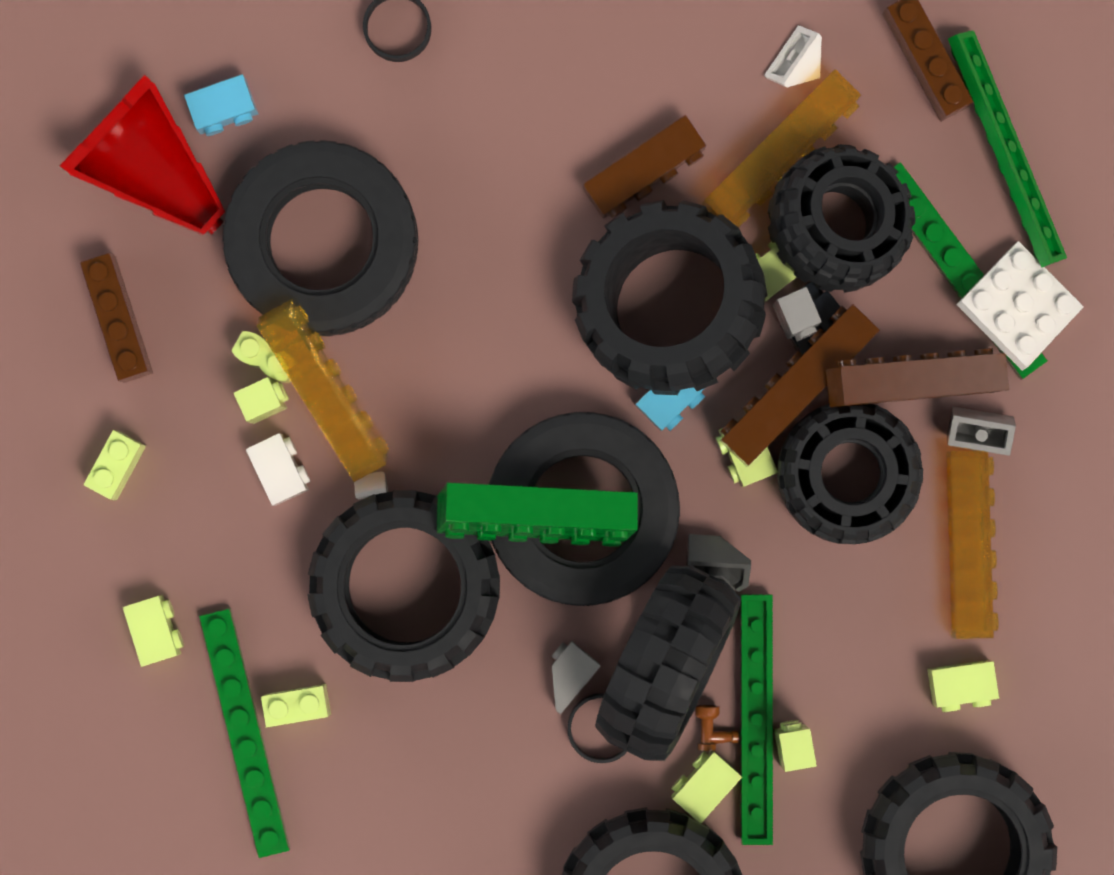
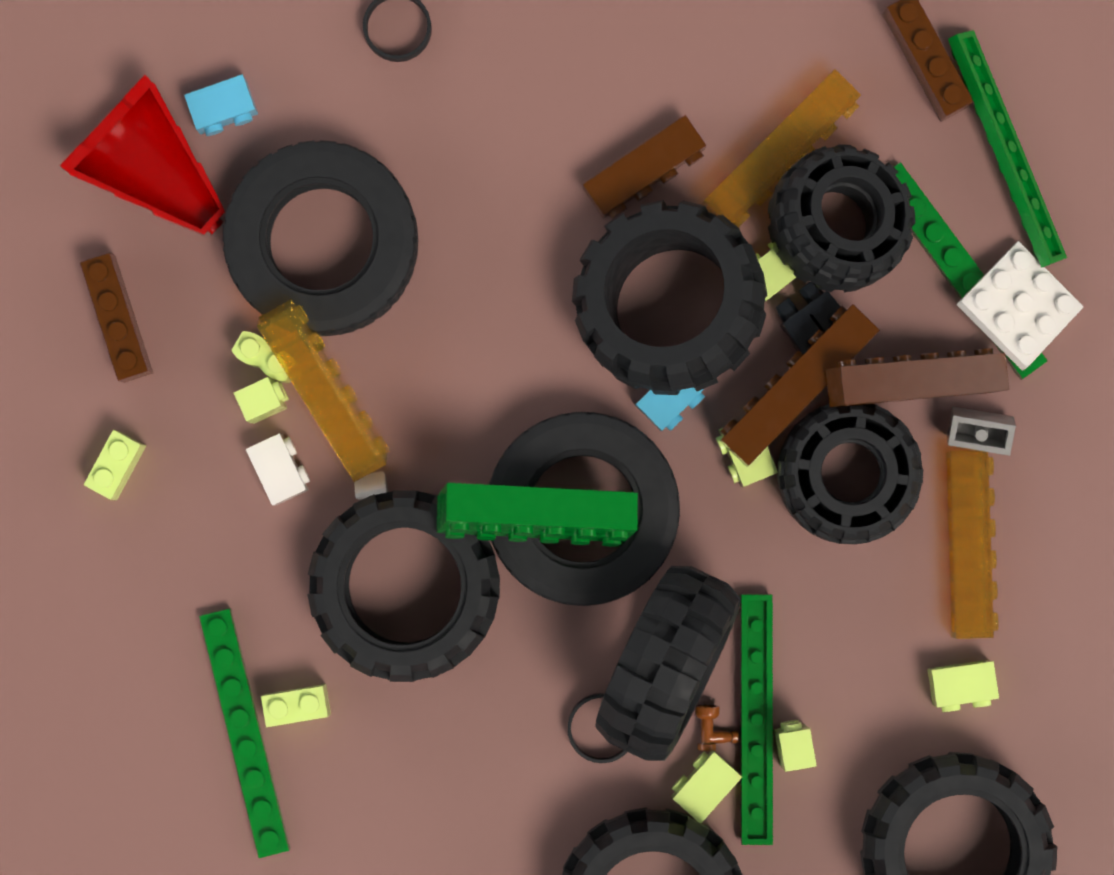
(153, 630): yellowish green brick -> none
(570, 673): light grey slope -> none
(719, 560): dark grey slope -> none
(797, 314): light grey brick -> none
(798, 59): white slope -> none

